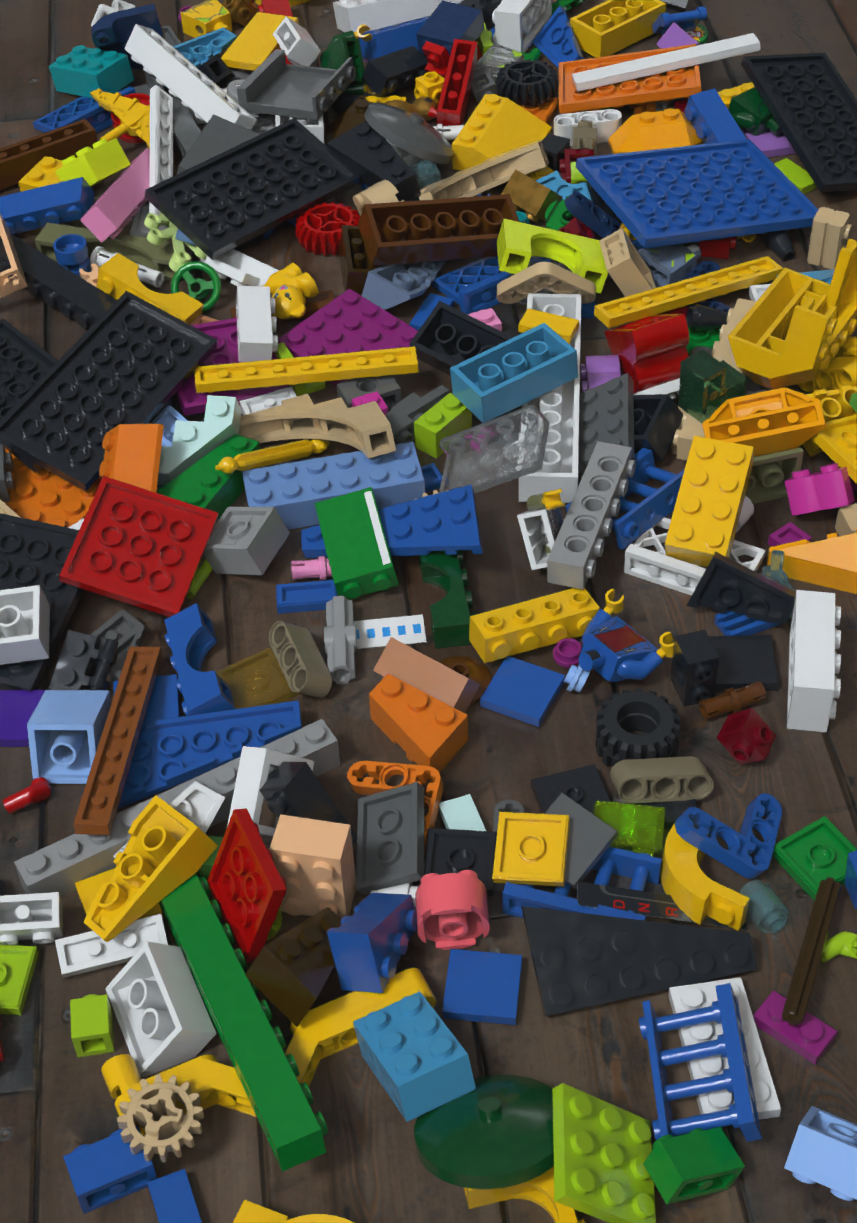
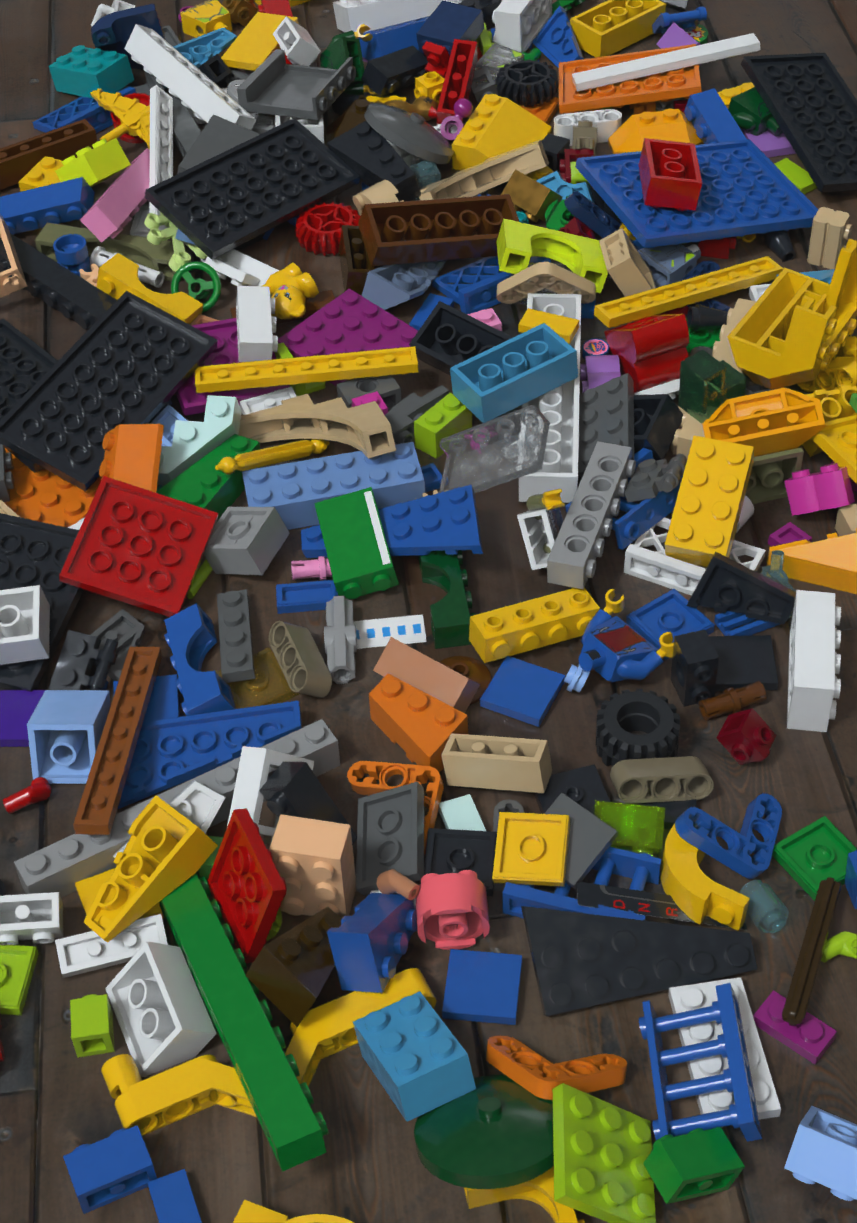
(168, 1132): tan gear -> none
(235, 636): none -> dark grey plate
(393, 881): none -> nougat arm
(462, 109): none -> magenta plate
(497, 762): none -> tan brick
(541, 1075): none -> orange beam
(567, 652): magenta plate -> none
(595, 347): none -> tile
(654, 477): none -> dark grey plate
(668, 614): none -> blue tile
(670, 174): none -> red brick

